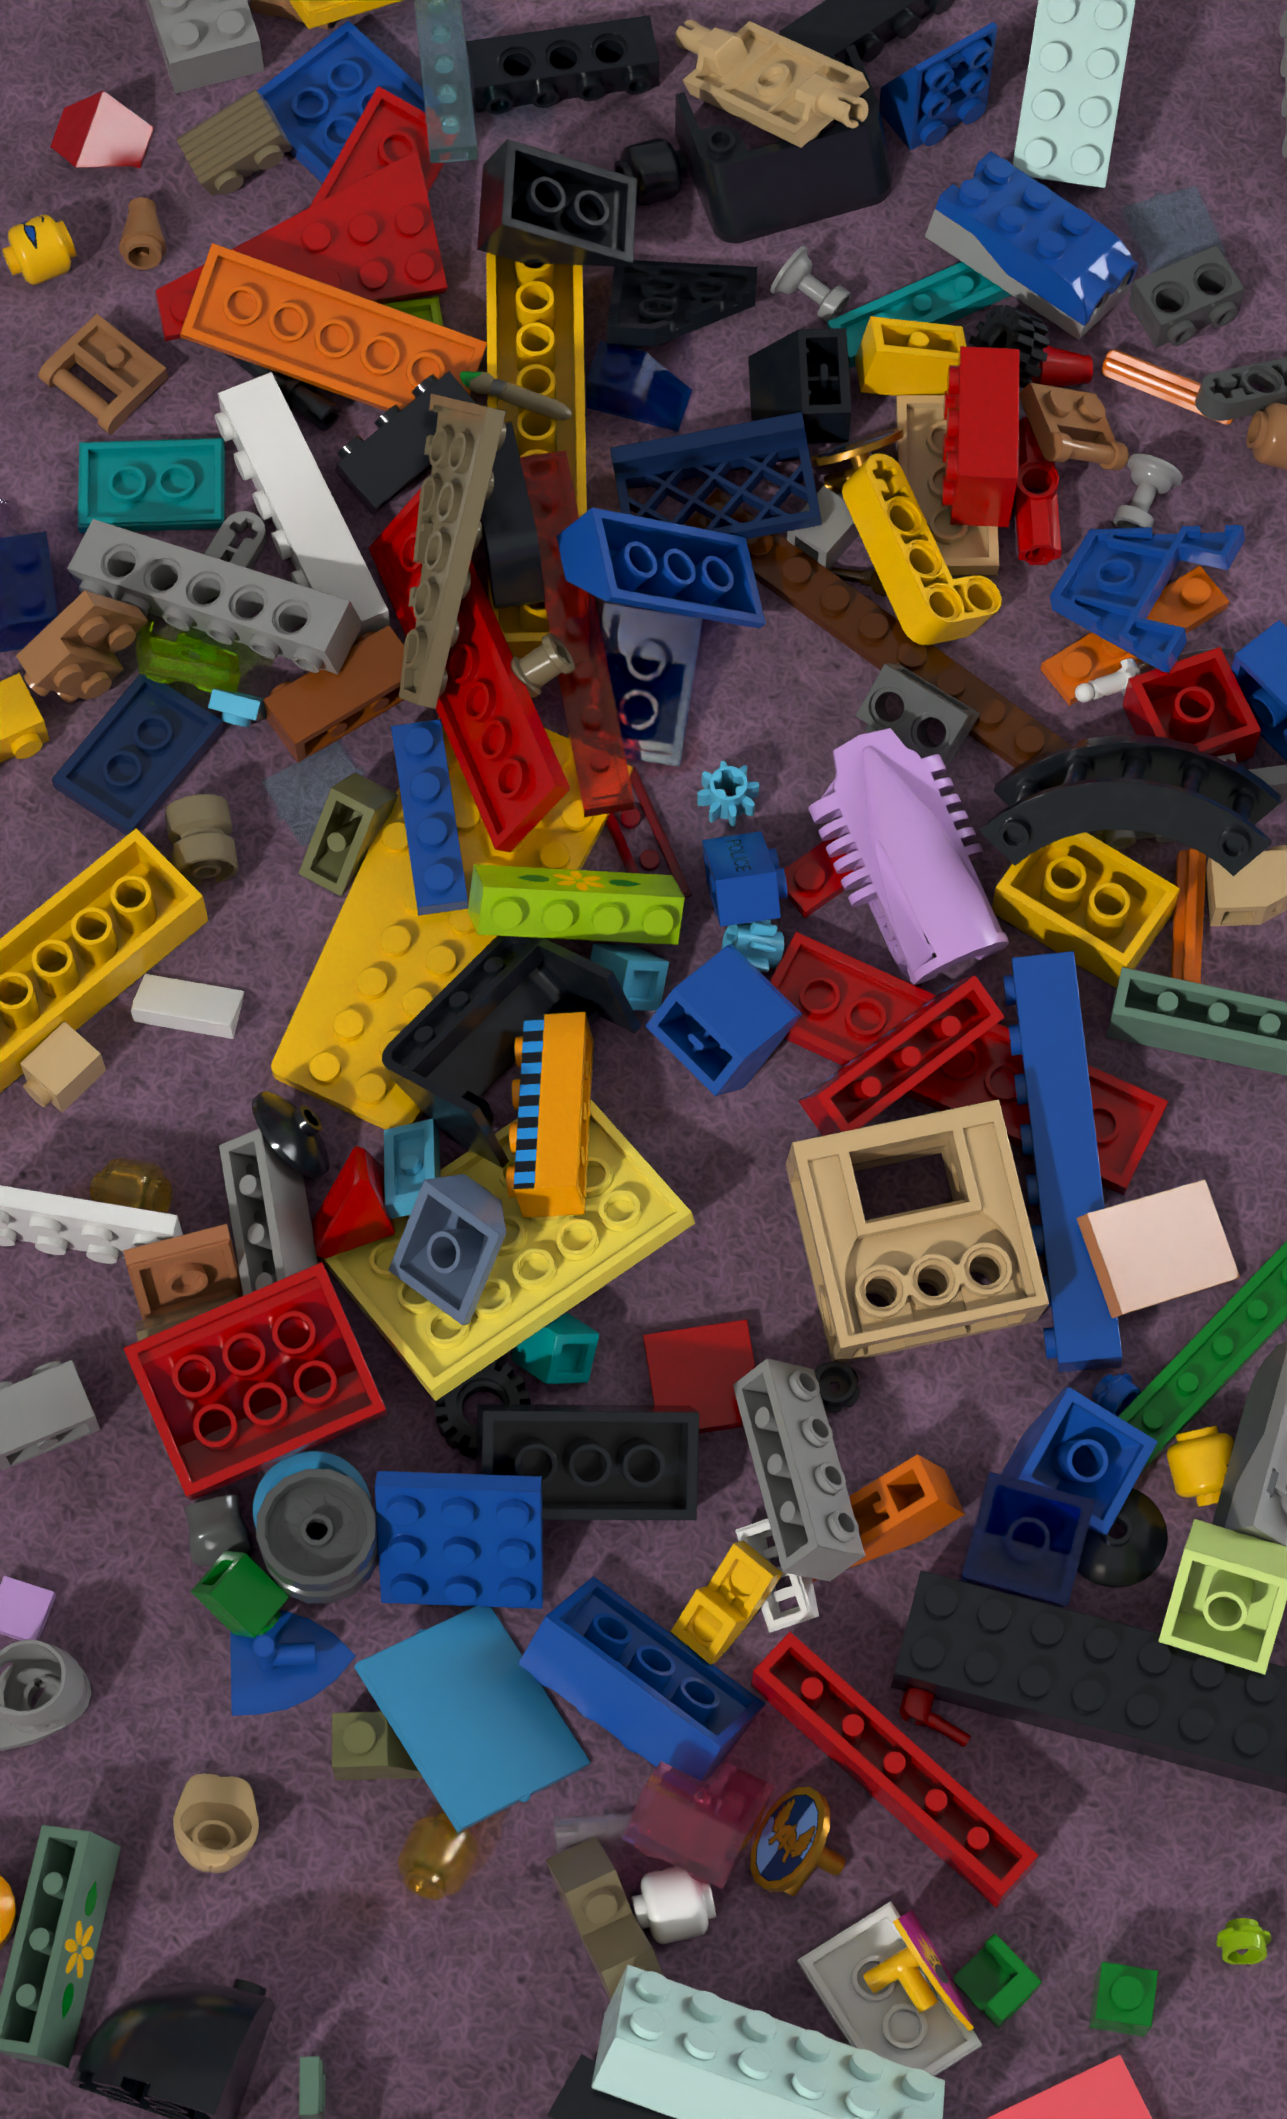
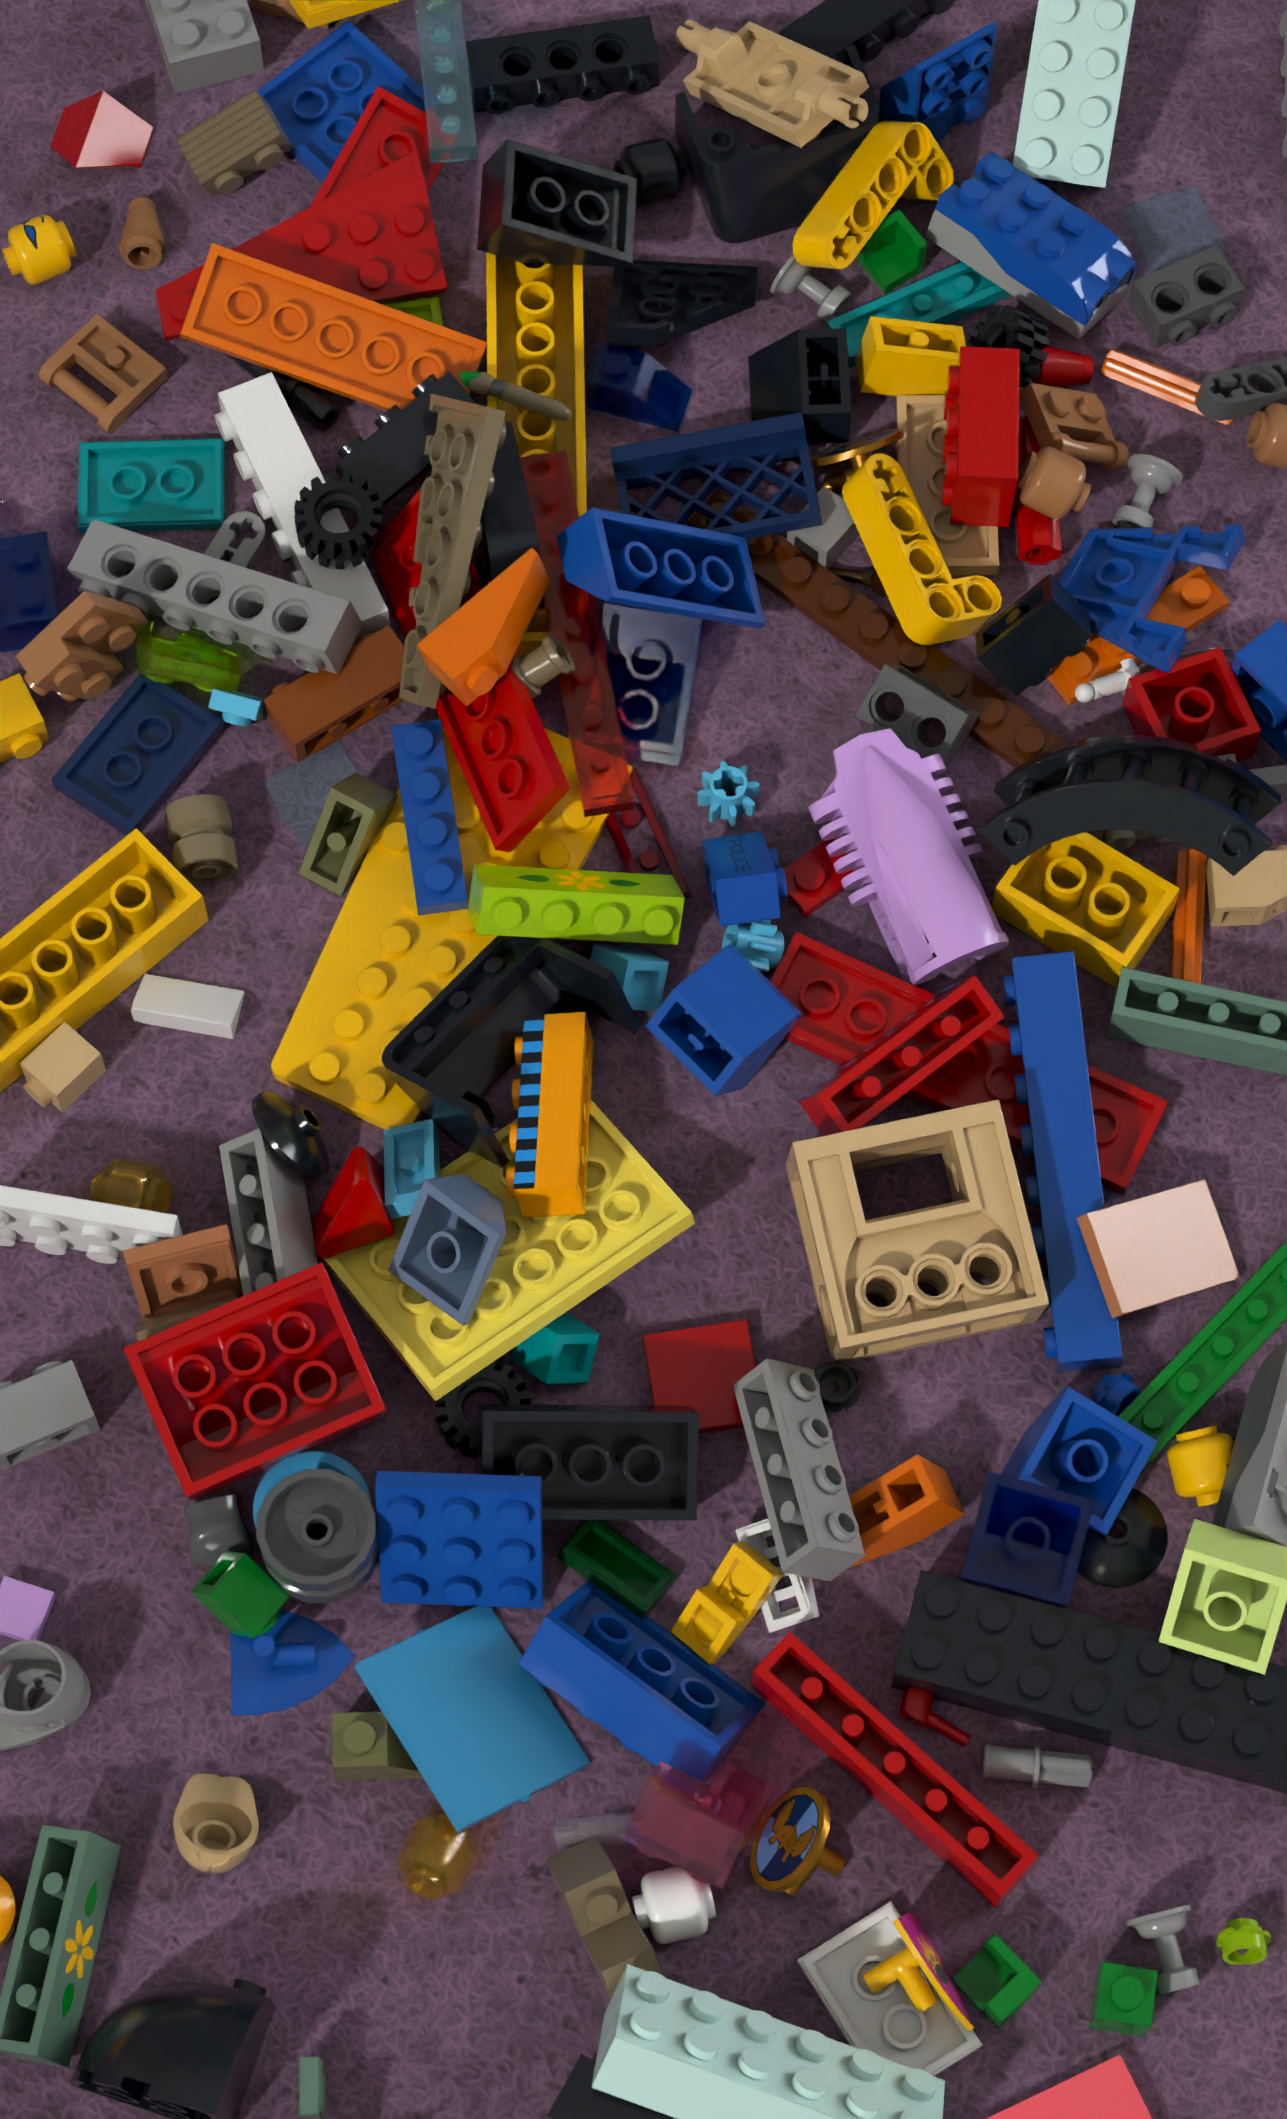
(333, 495): none -> black tyre
(484, 634): none -> orange slope
(617, 1567): none -> dark green tile
(889, 164): none -> yellow beam
(893, 252): none -> green panel
(1033, 635): none -> black brick
(1036, 1766): none -> light grey axle
(1052, 482): none -> medium nougat head
(1162, 1928): none -> light grey piece

